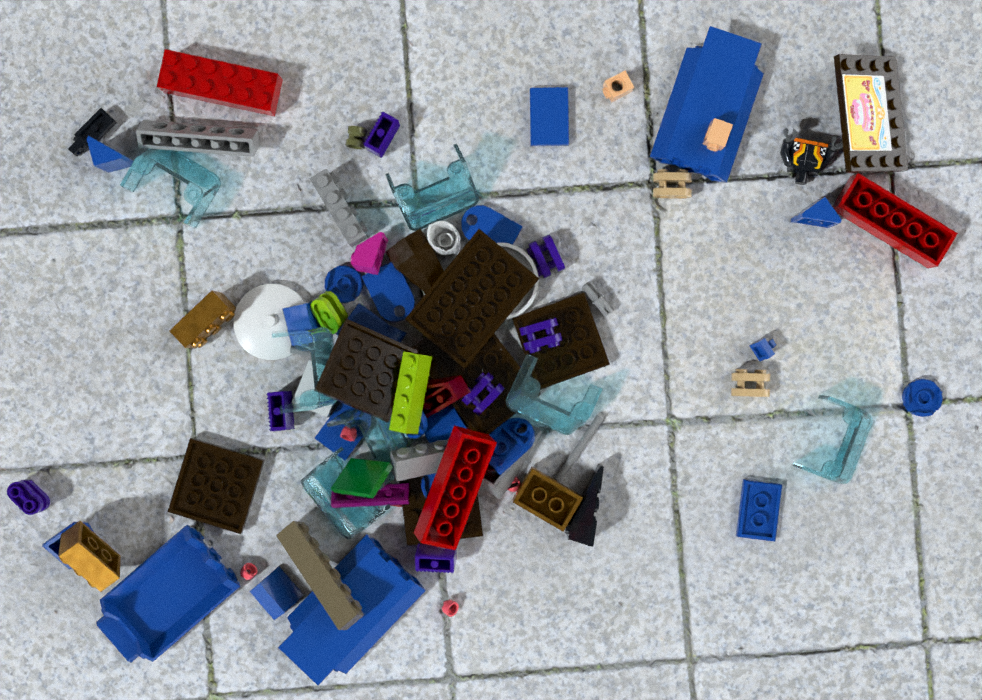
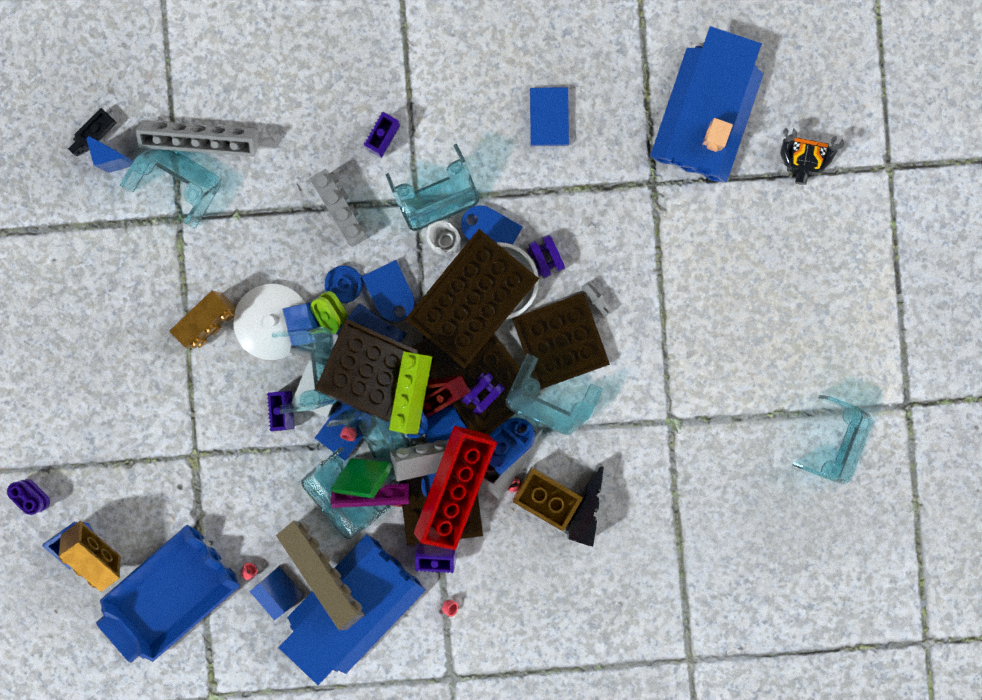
(216, 485): dark brown plate -> none
(219, 82): red brick -> none
(356, 137): olive wheel -> none
(370, 254): dark pink slope -> none
(416, 260): dark brown wedge -> none
(535, 344): dark purple brick -> none
(579, 447): light grey bar -> none
(621, 79): light nougat brick -> none
(679, 177): tan brick -> none
(741, 376): tan brick -> none
(759, 510): blue tile -> none
(763, 348): blue tile -> none
(818, 214): blue slope -> none
(870, 113): plate -> none
(894, 221): red brick -> none
(922, 397): blue tile -> none

